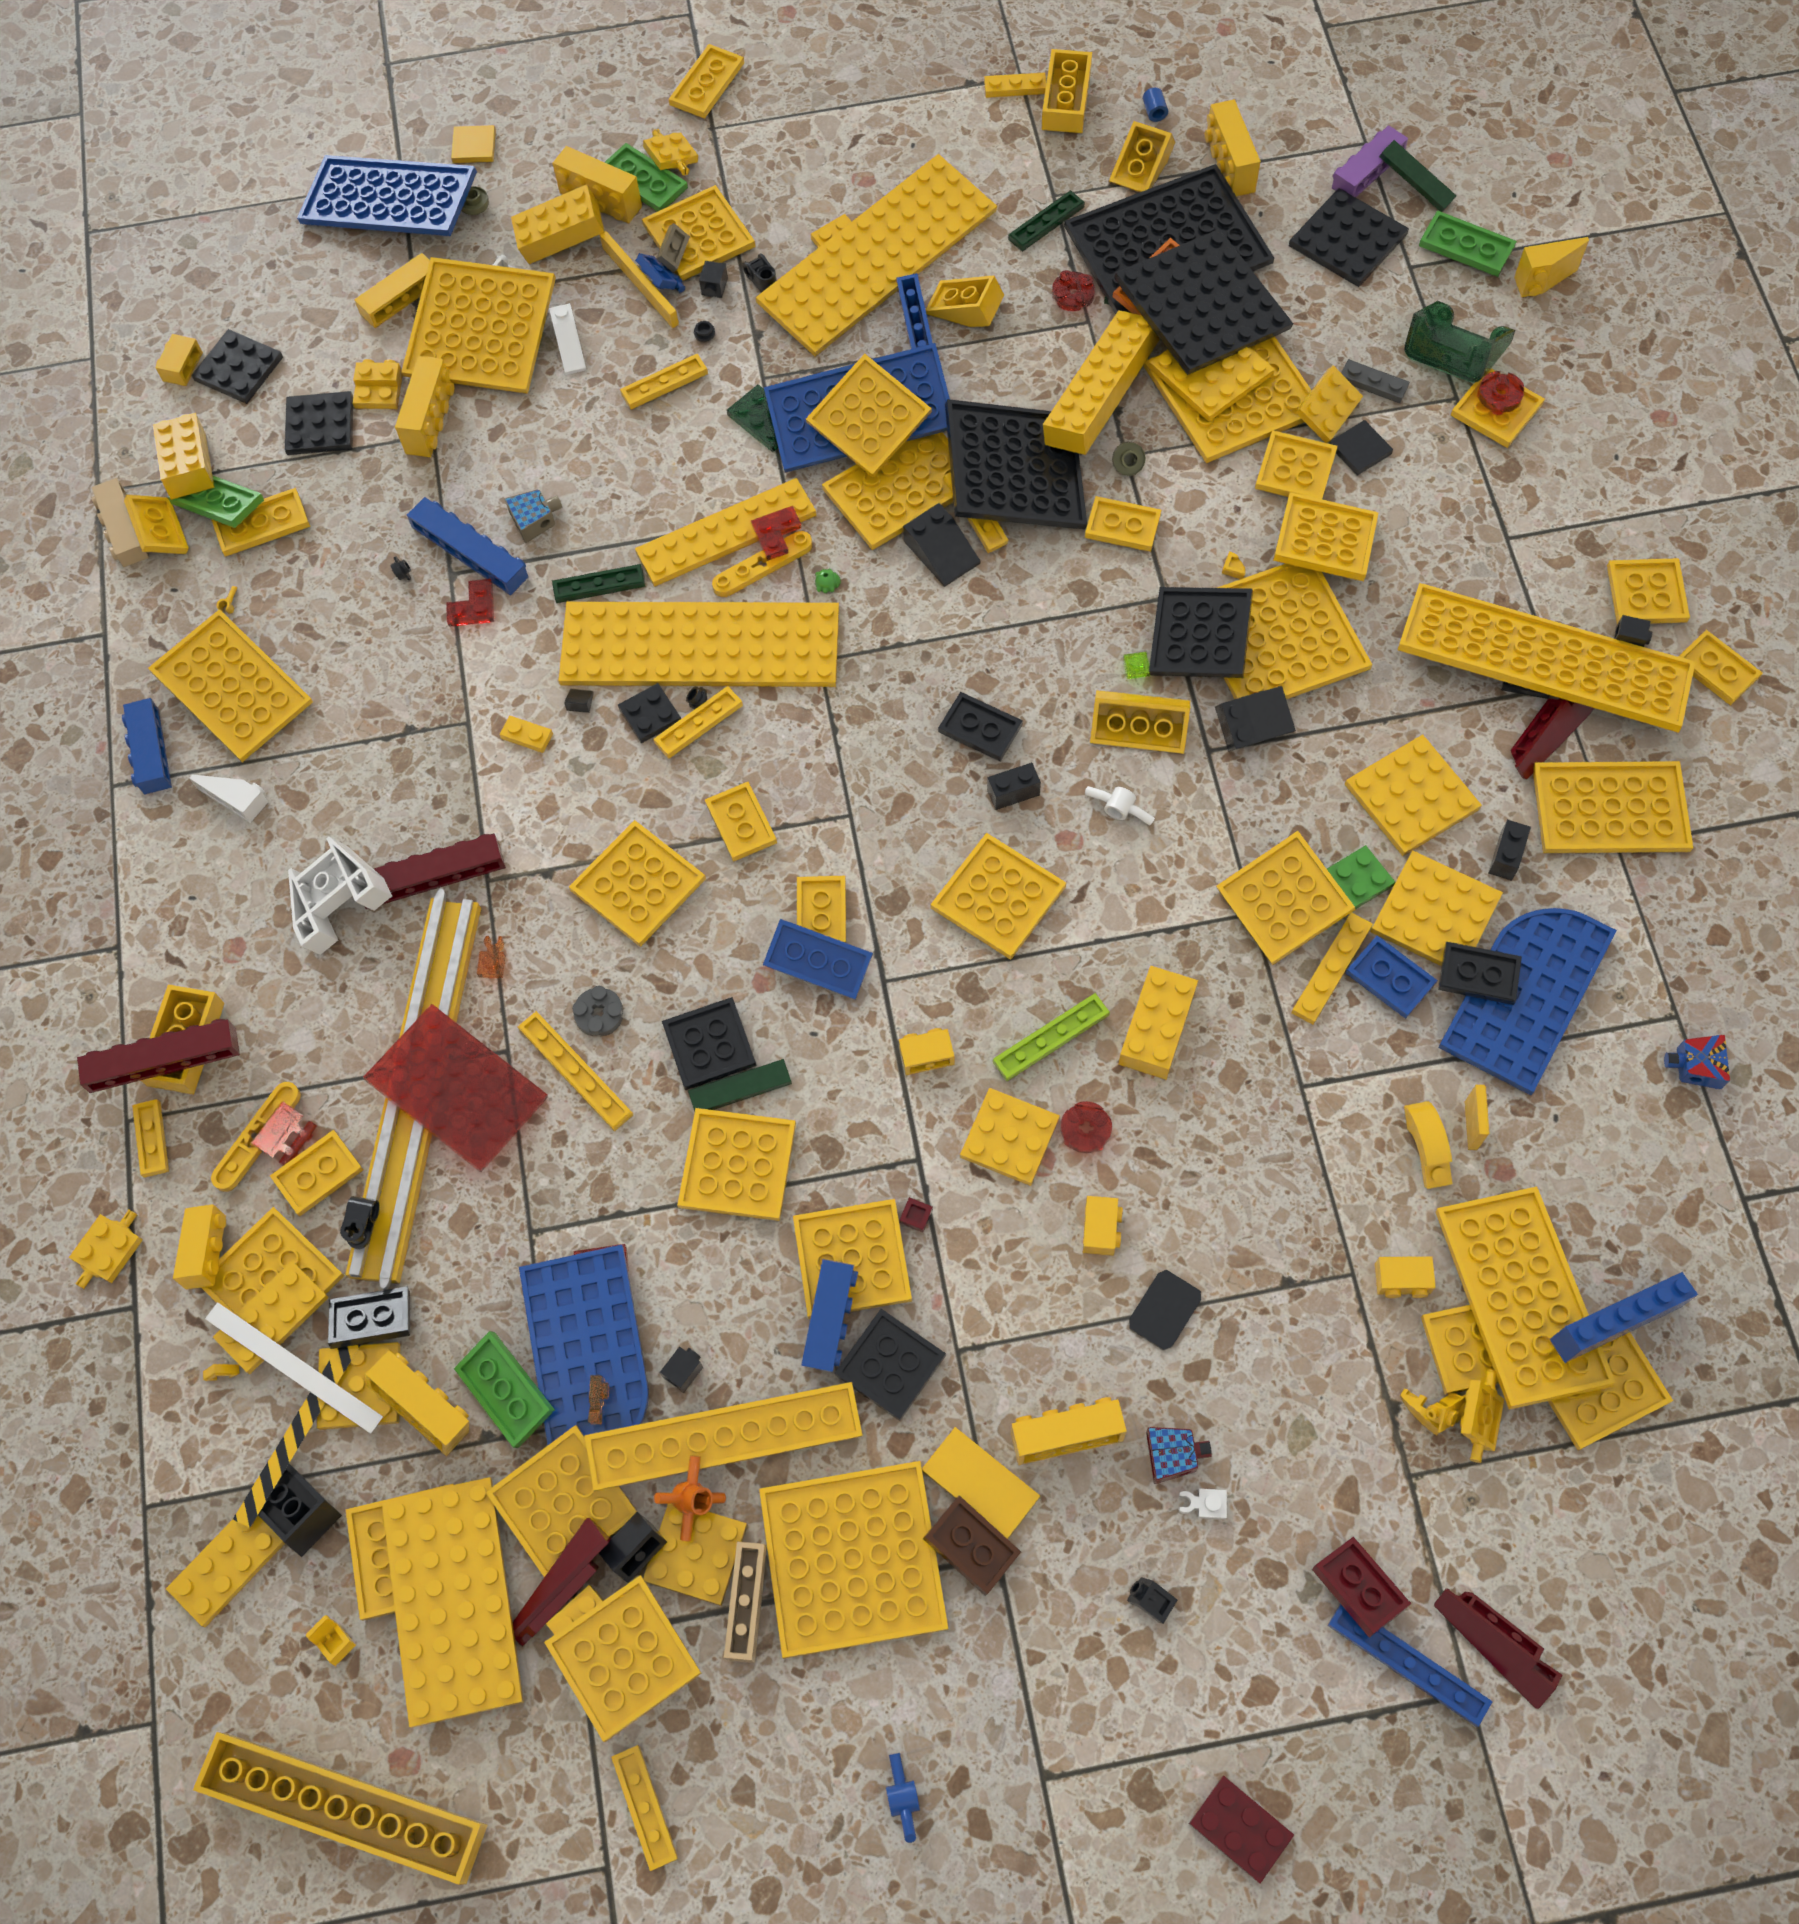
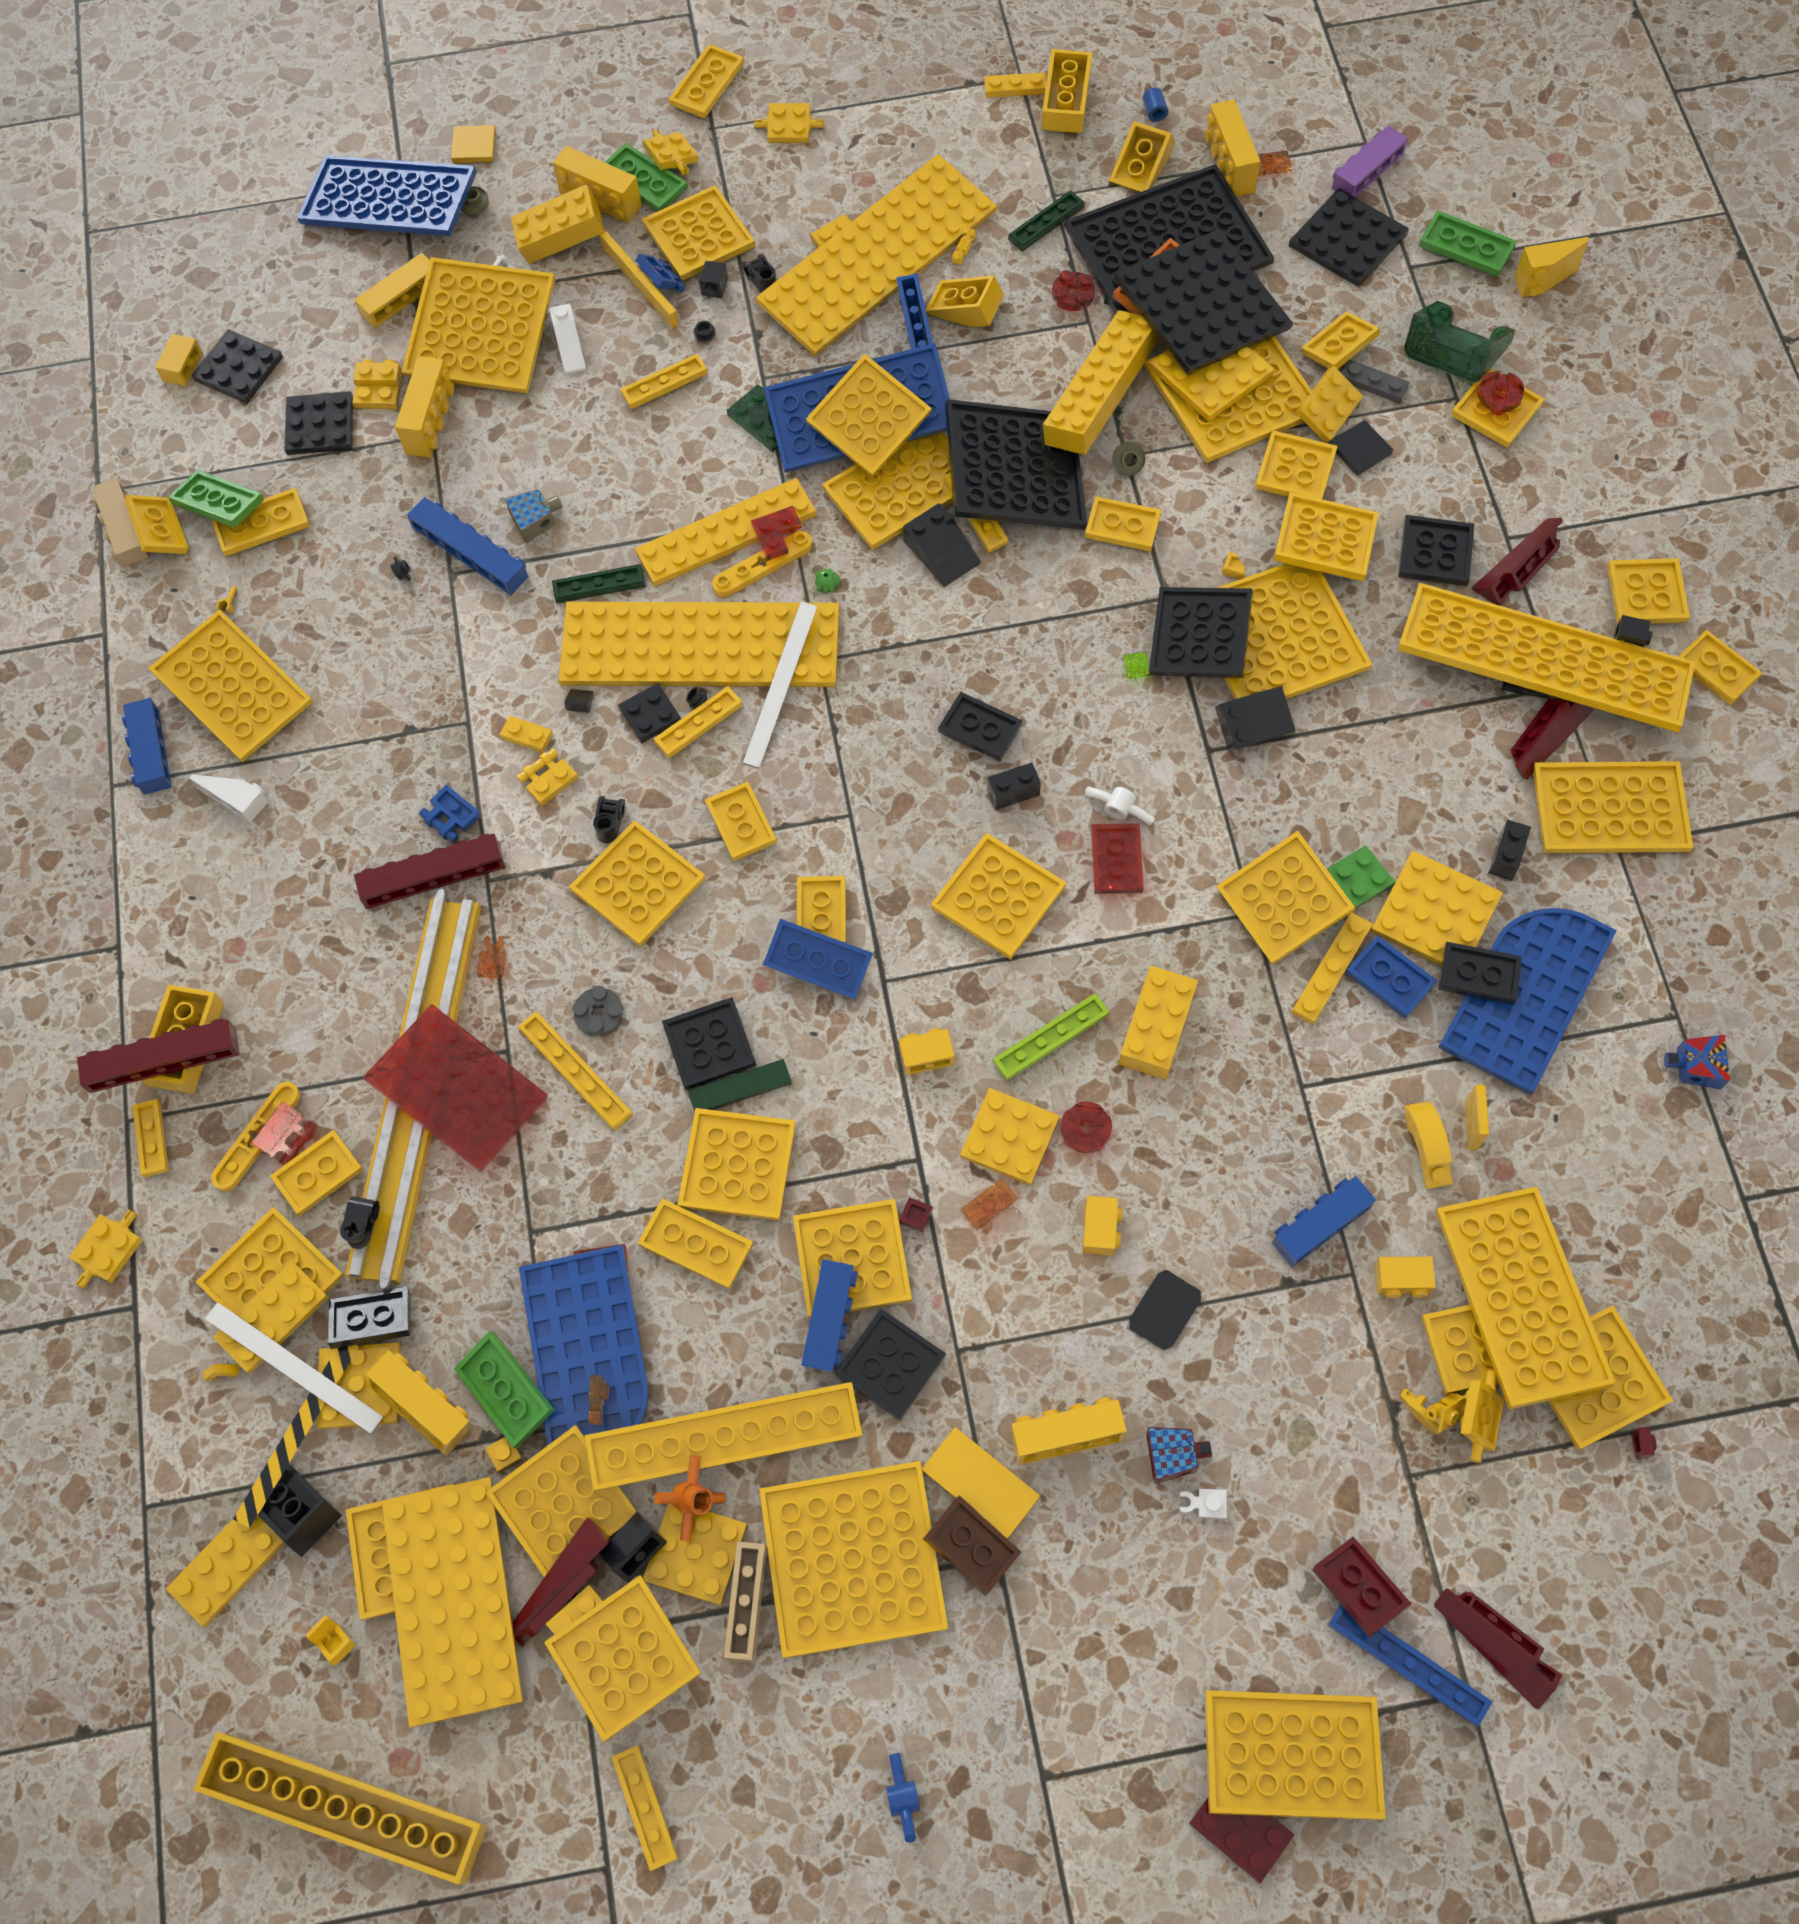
(183, 456): yellow brick -> none
(199, 1247): yellow brick -> none
(326, 887): white wedge -> none
(455, 808): none -> blue plate
(476, 609): clear red plate -> none
(503, 1454): none -> yellow plate
(550, 782): none -> yellow plate
(608, 814): none -> black piece
(673, 247): dark tan plate -> none
(682, 1368): black brick -> none
(695, 1243): none -> yellow plate
(780, 684): none -> white sticker
(789, 123): none -> yellow plate
(963, 246): none -> yellow axle
(989, 1204): none -> clear orange plate
(1117, 858): none -> clear red plate
(1140, 721): yellow slope -> none
(1152, 1599): black bracket -> none
(1274, 163): none -> clear orange plate
(1293, 1755): none -> yellow plate
(1323, 1221): none -> blue brick
(1340, 340): none -> yellow plate
(1413, 795): yellow plate -> none
(1417, 176): dark green tile -> none
(1436, 550): none -> black plate
(1521, 563): none -> dark red wedge
(1623, 1317): blue brick -> none
(1643, 1443): none -> dark red plate

